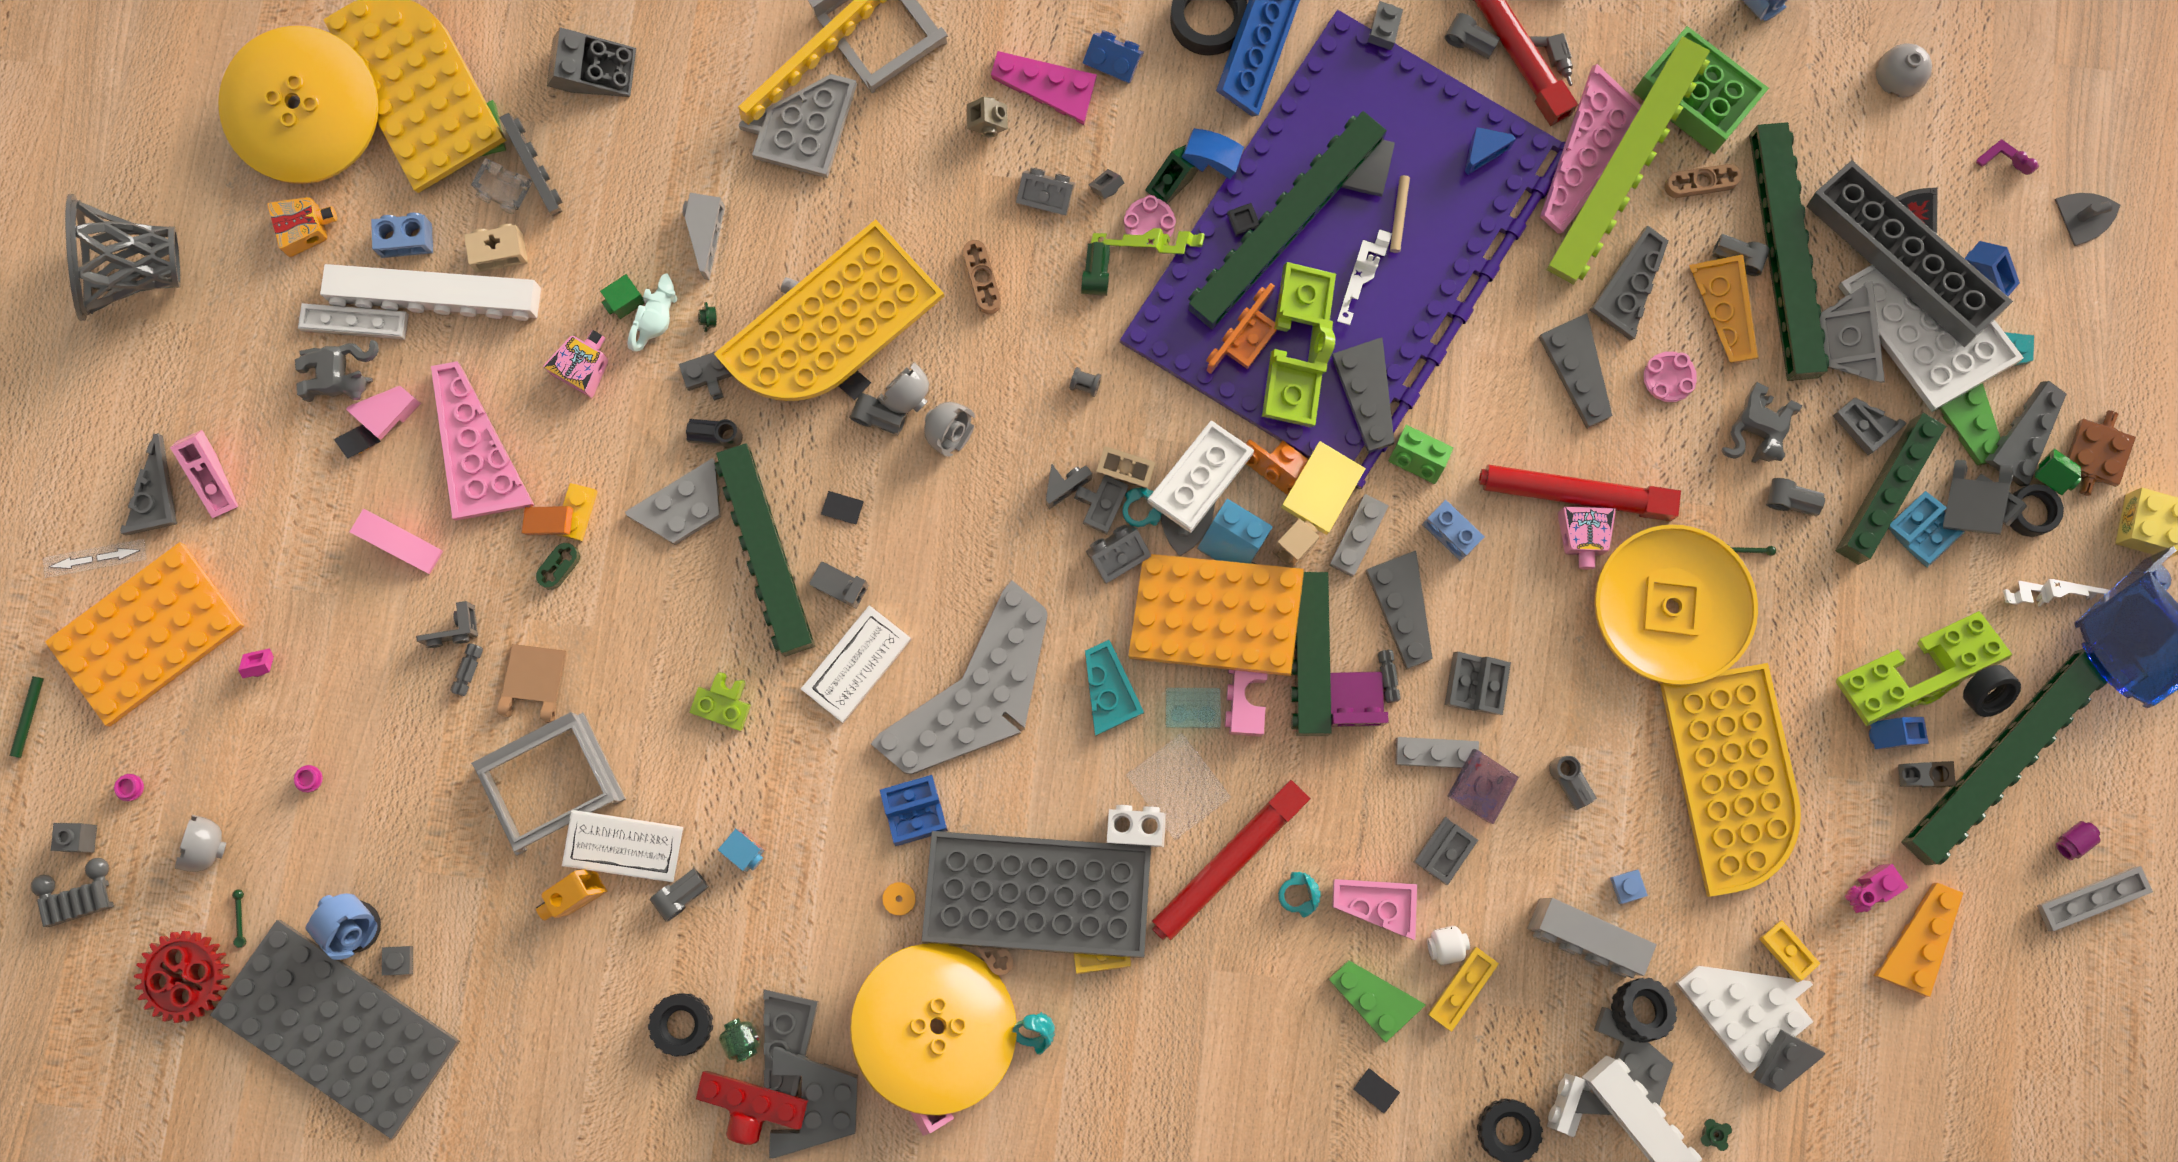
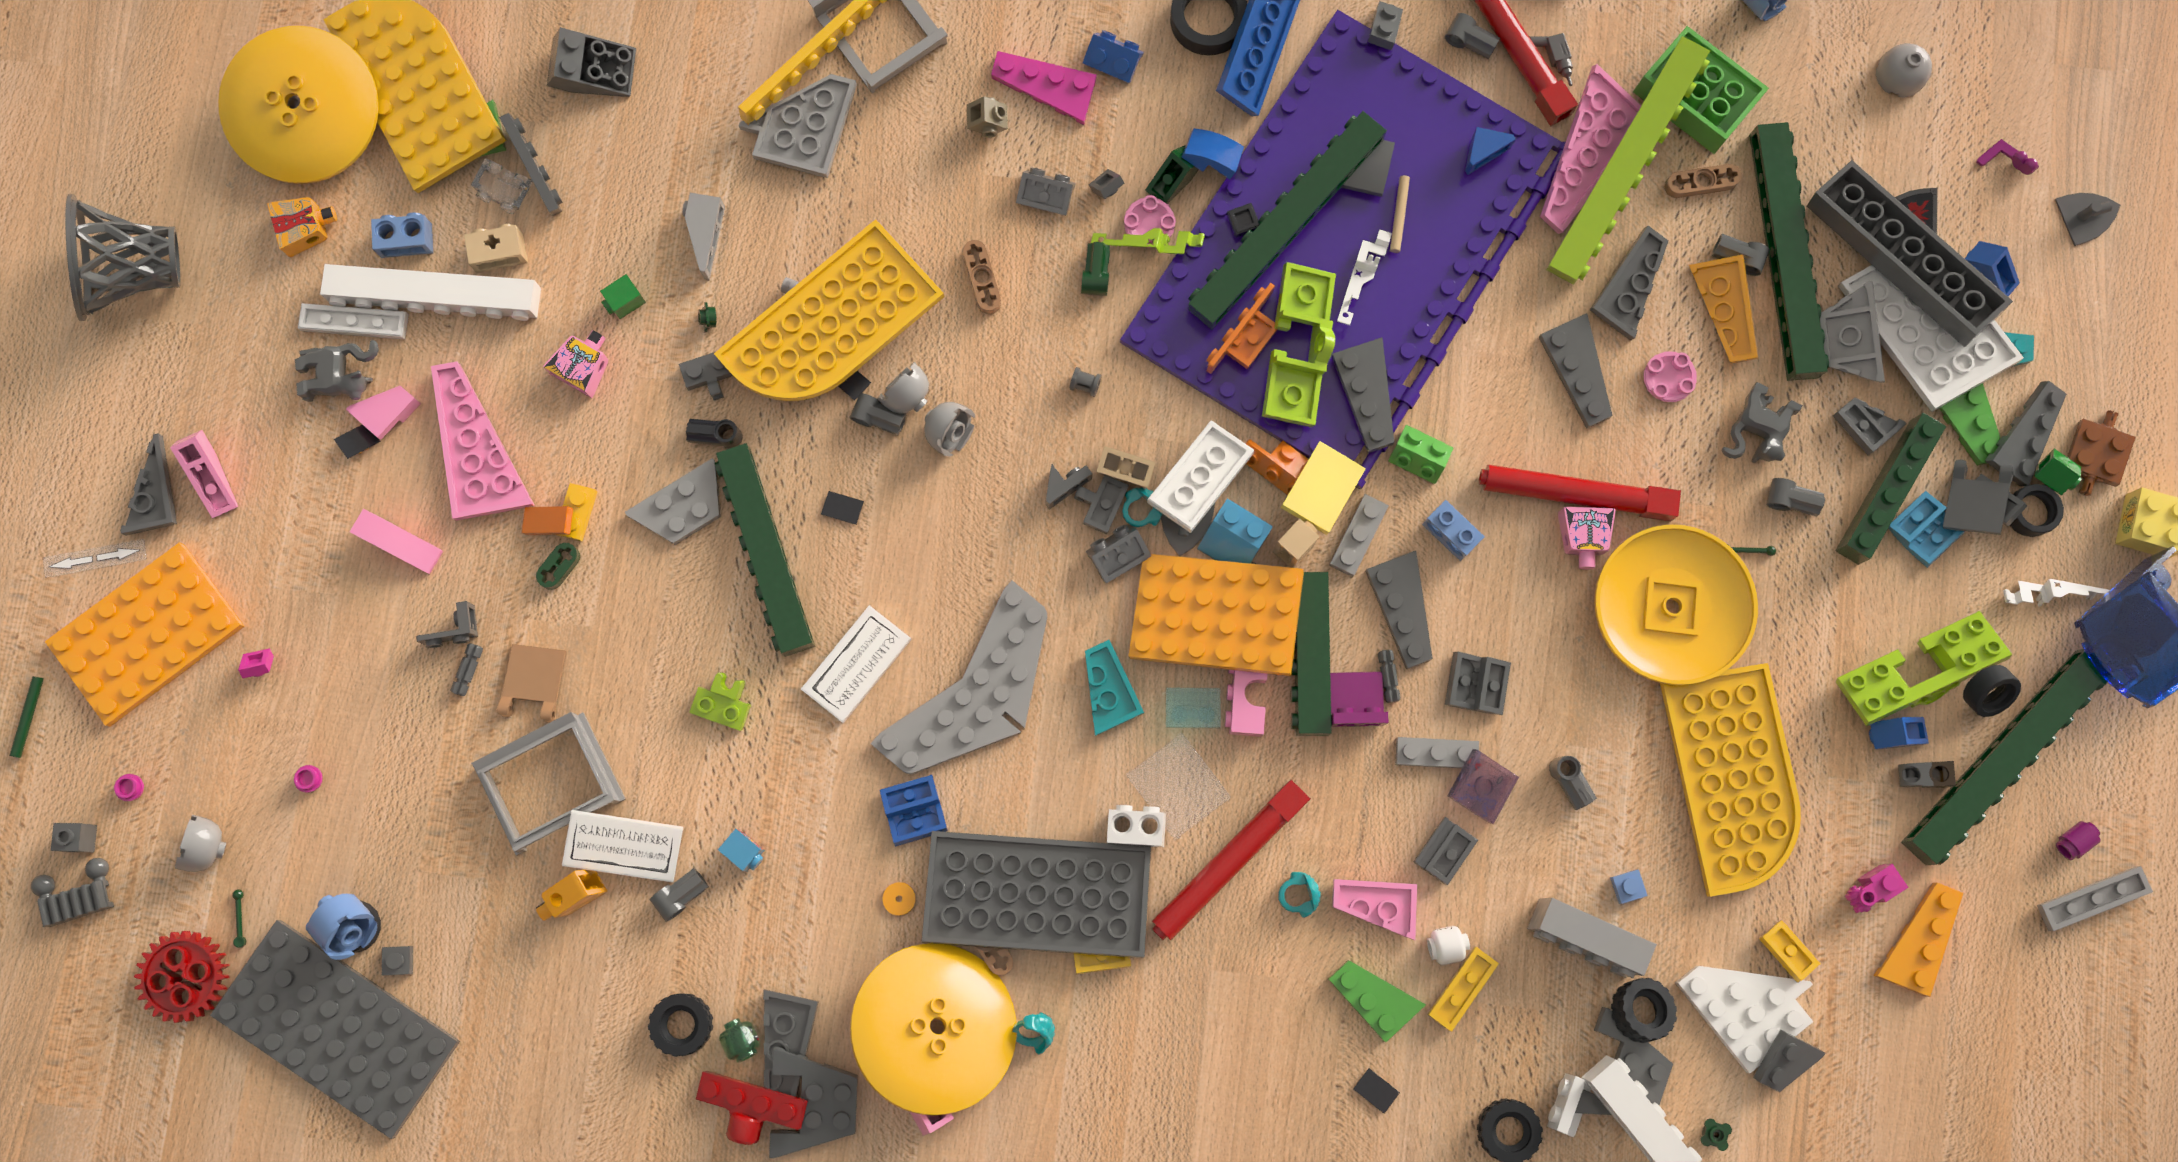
(654, 317): light aqua animal -> none
(839, 584): dark grey bracket -> none

